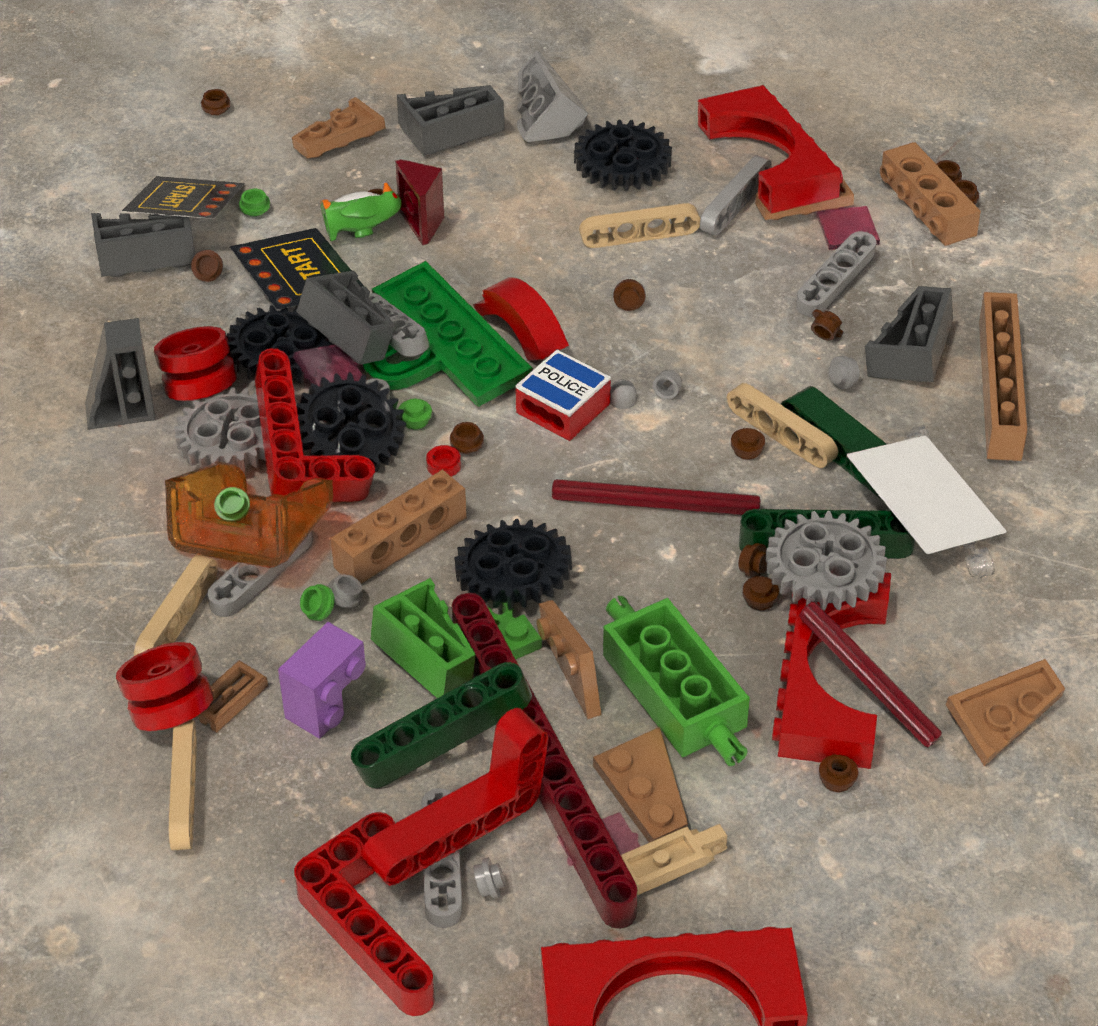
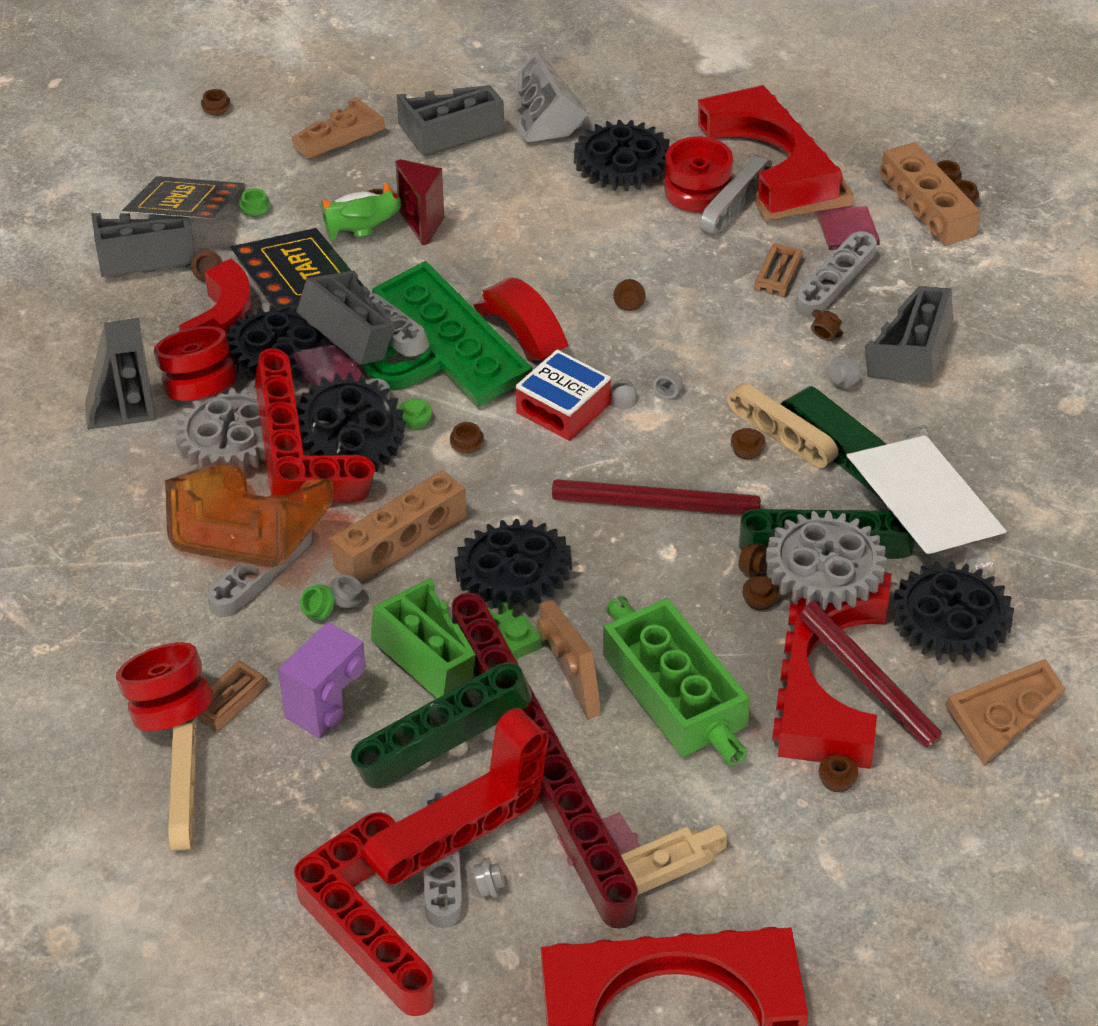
(179, 604): tan beam -> none
(230, 291): none -> red arch
(232, 504): bright green plate -> none
(443, 458): red tile -> none
(639, 229): tan beam -> none
(644, 784): medium nougat wing -> none
(696, 172): none -> red wheel
(774, 284): none -> medium nougat tile
(952, 611): none -> black gear
(1002, 377): medium nougat brick -> none

